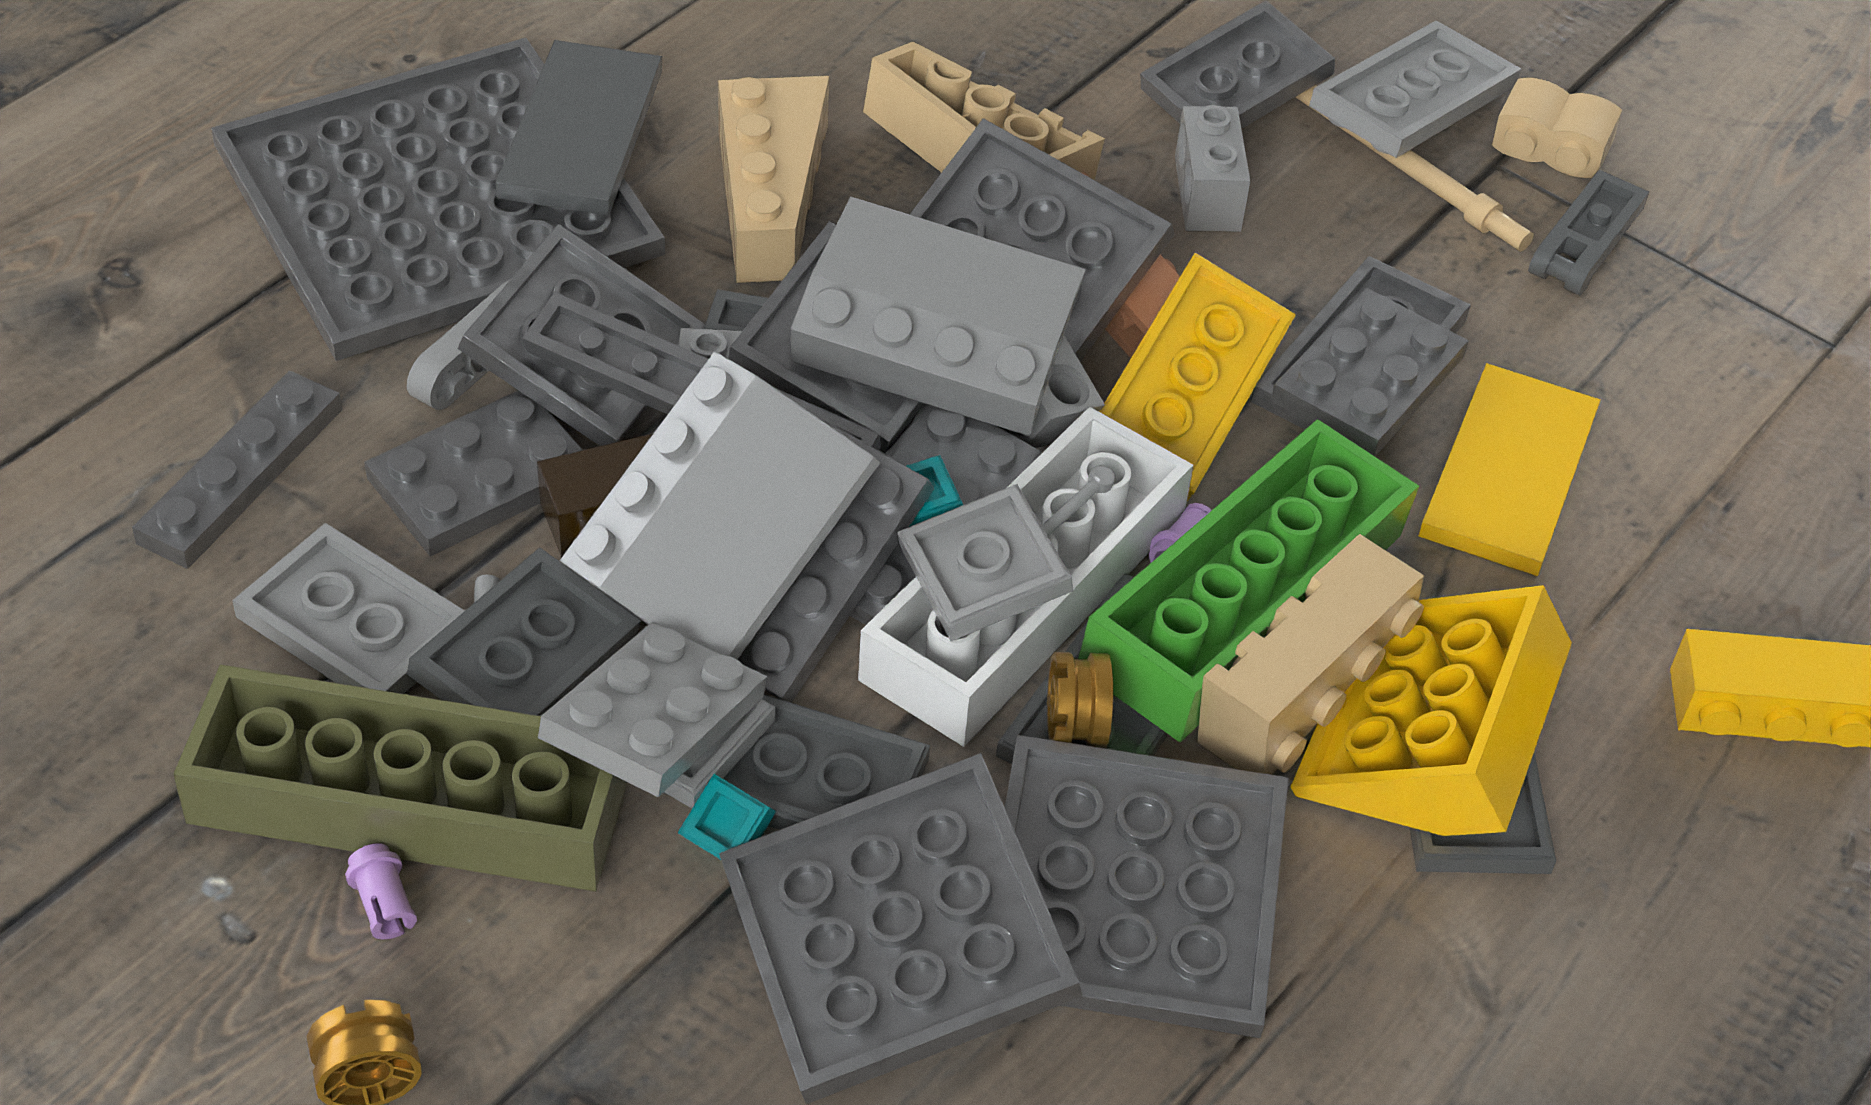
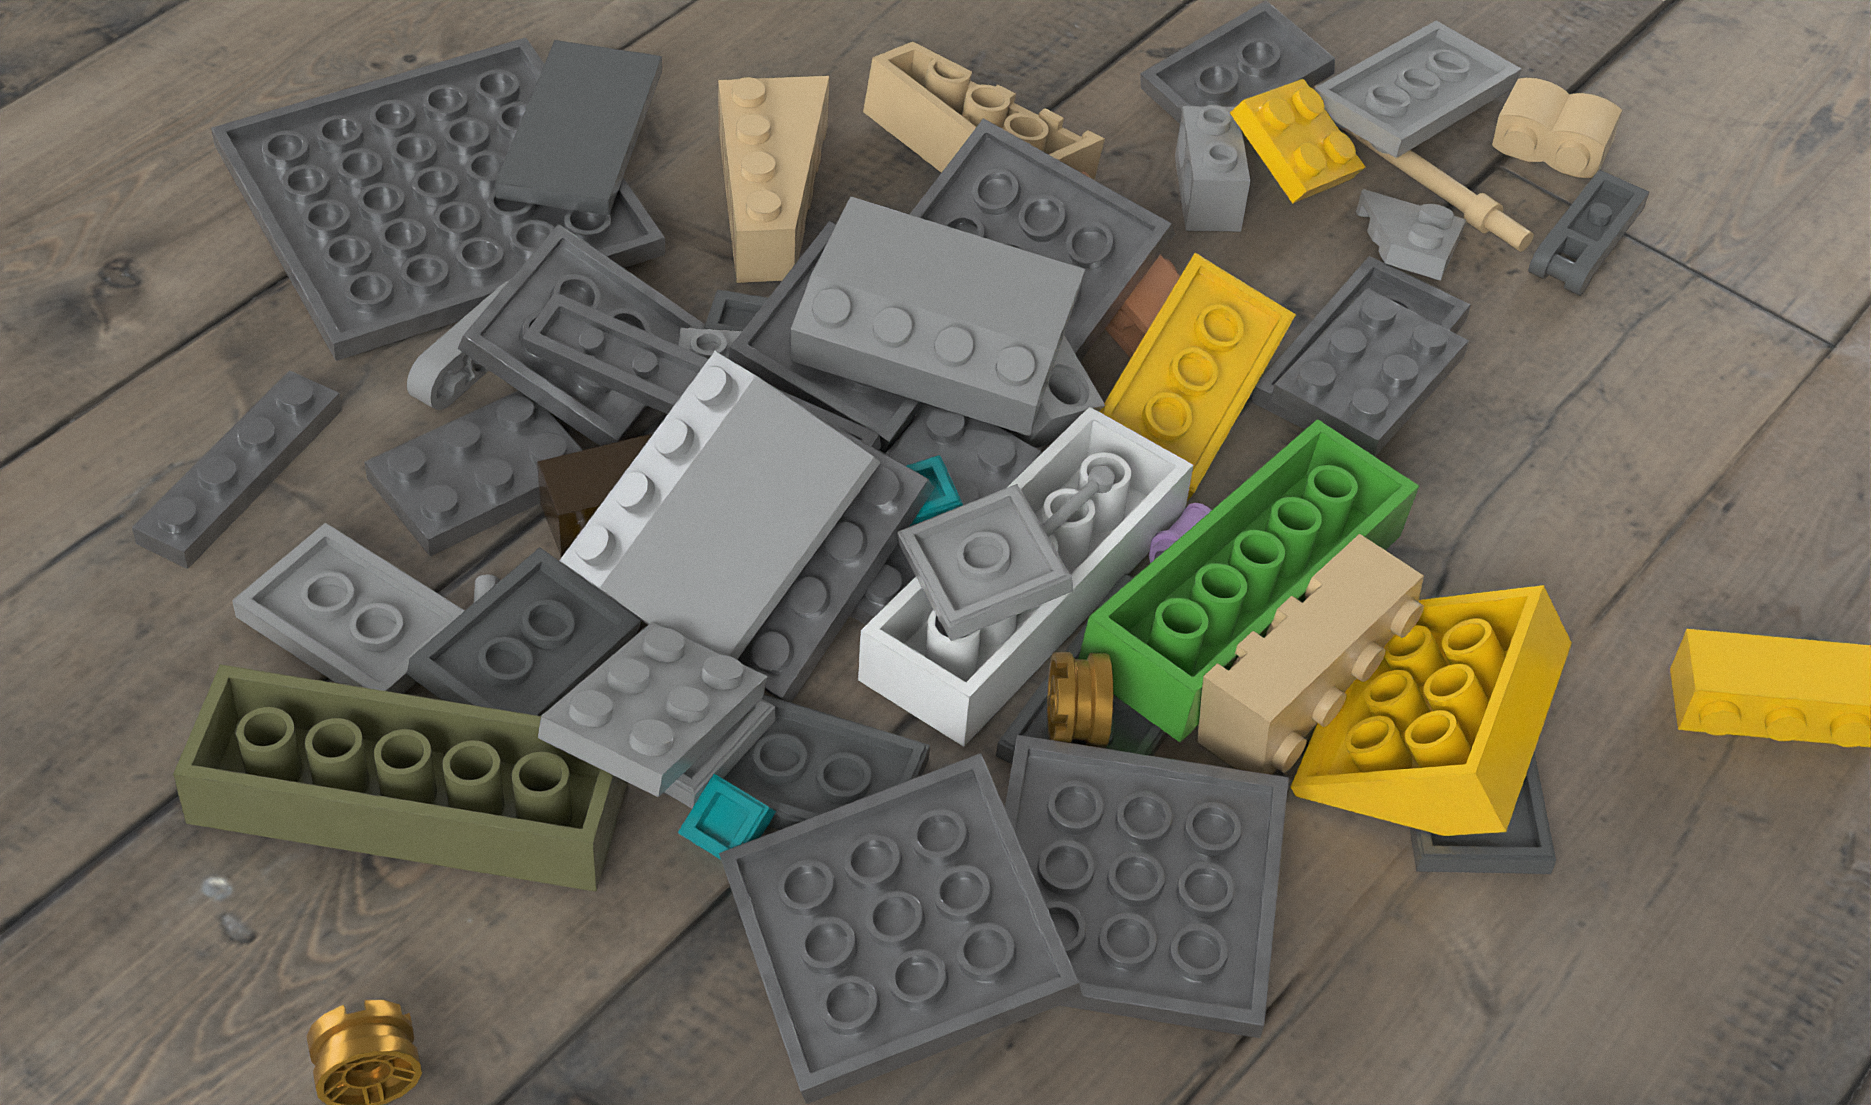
(376, 877): lavender pin -> none
(1297, 140): none -> yellow plate
(1411, 234): none -> light grey wing
(1510, 469): yellow tile -> none

